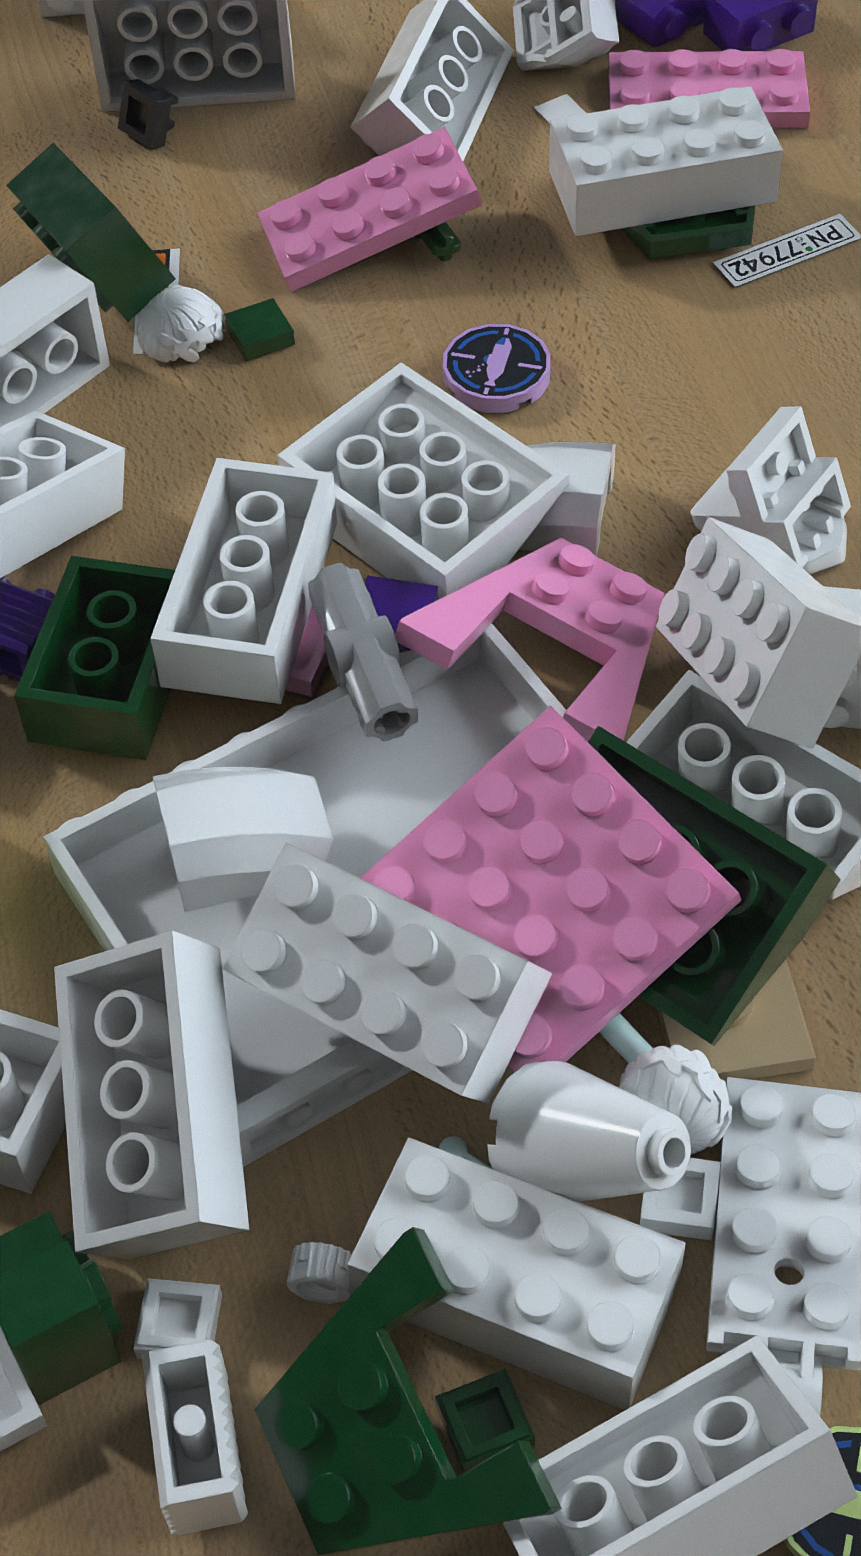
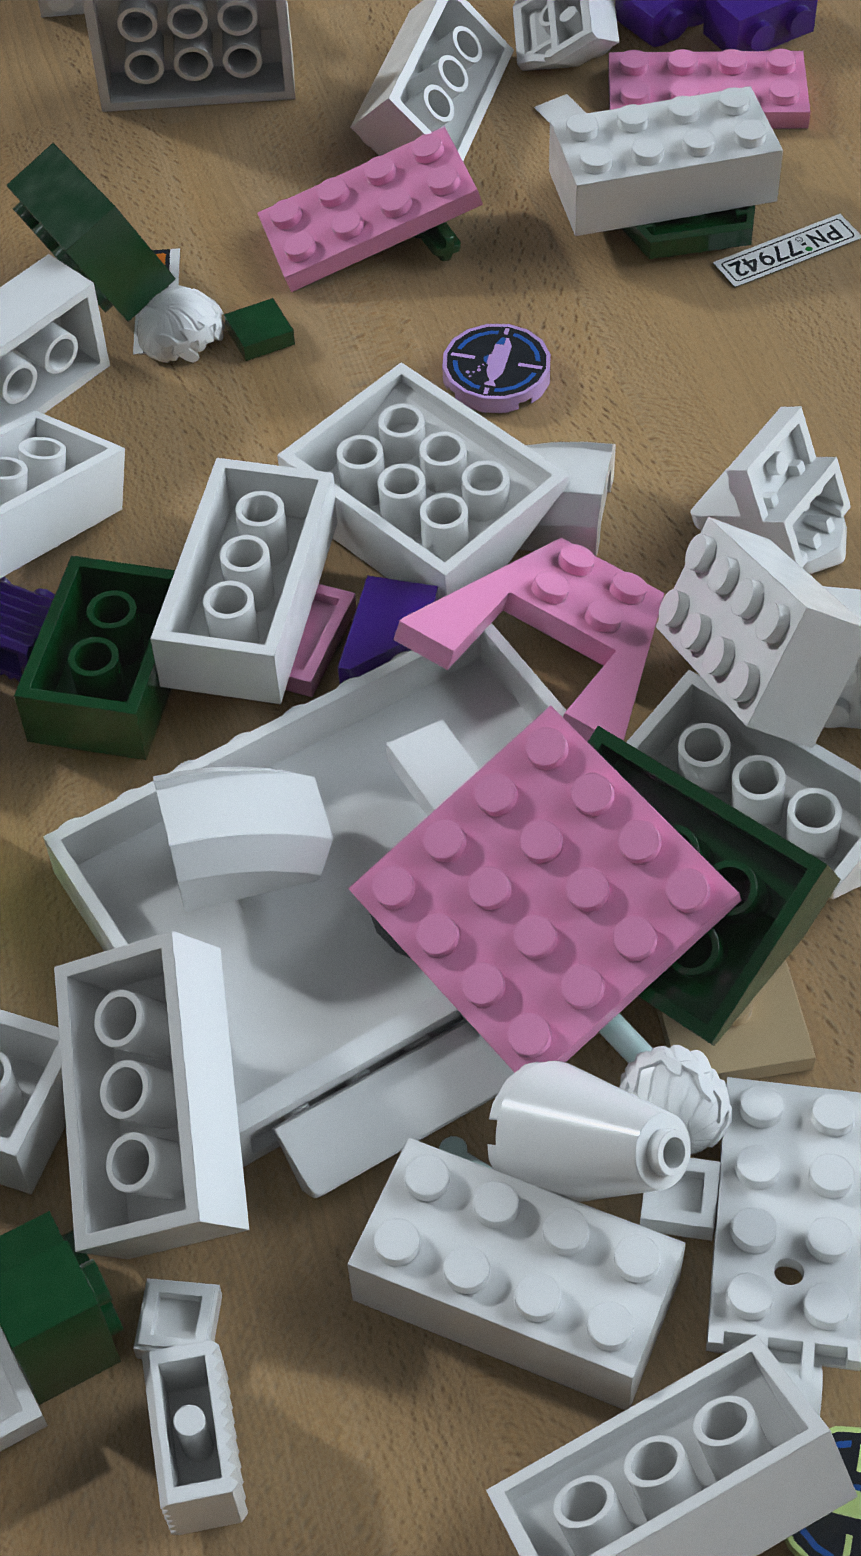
(146, 113): black tile -> none
(320, 1273): white axle -> none
(360, 1439): dark green wing -> none
(362, 652): light grey piece -> none
(383, 1109): none -> white slope
(387, 973): white brick -> none
(431, 764): none -> white tile
(483, 1418): dark green tile -> none

